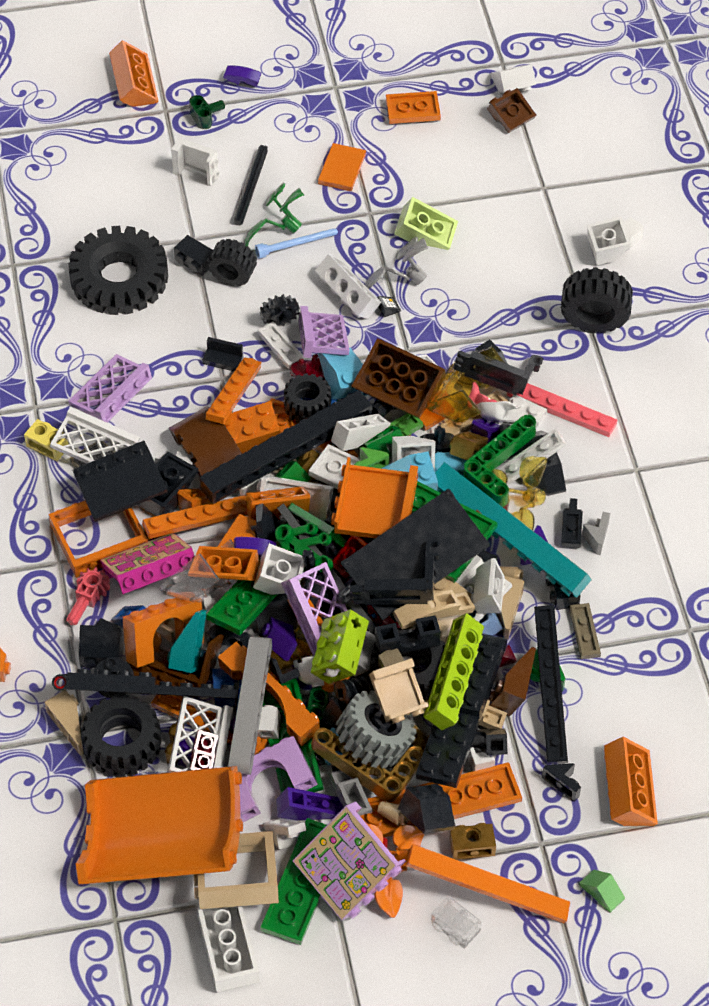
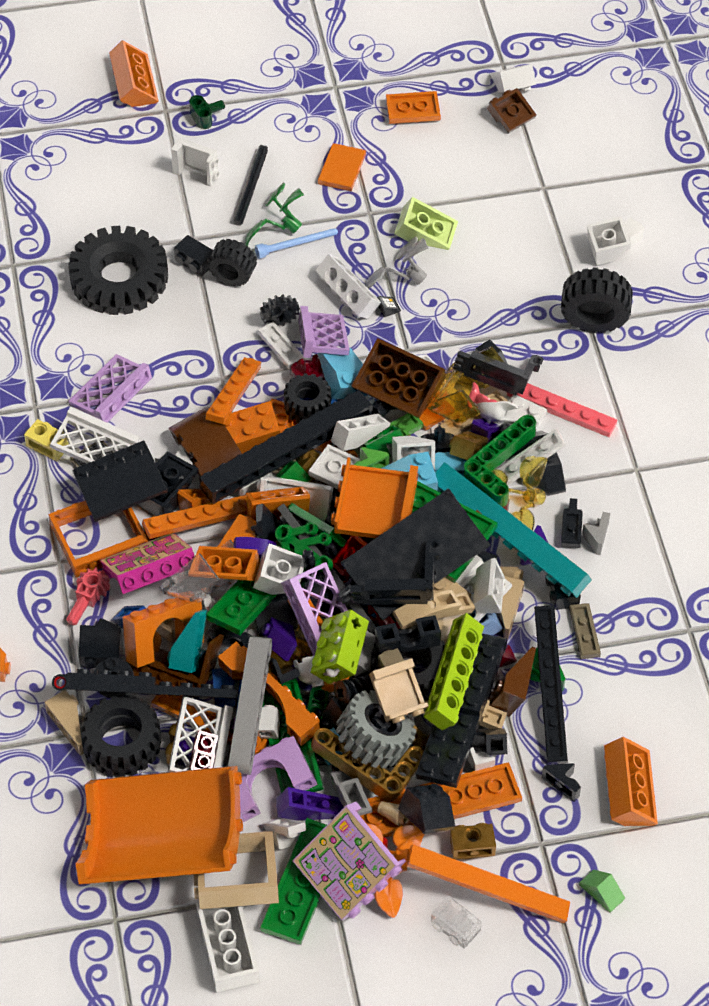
(223, 354): black panel -> none
(237, 73): dark purple slope -> none

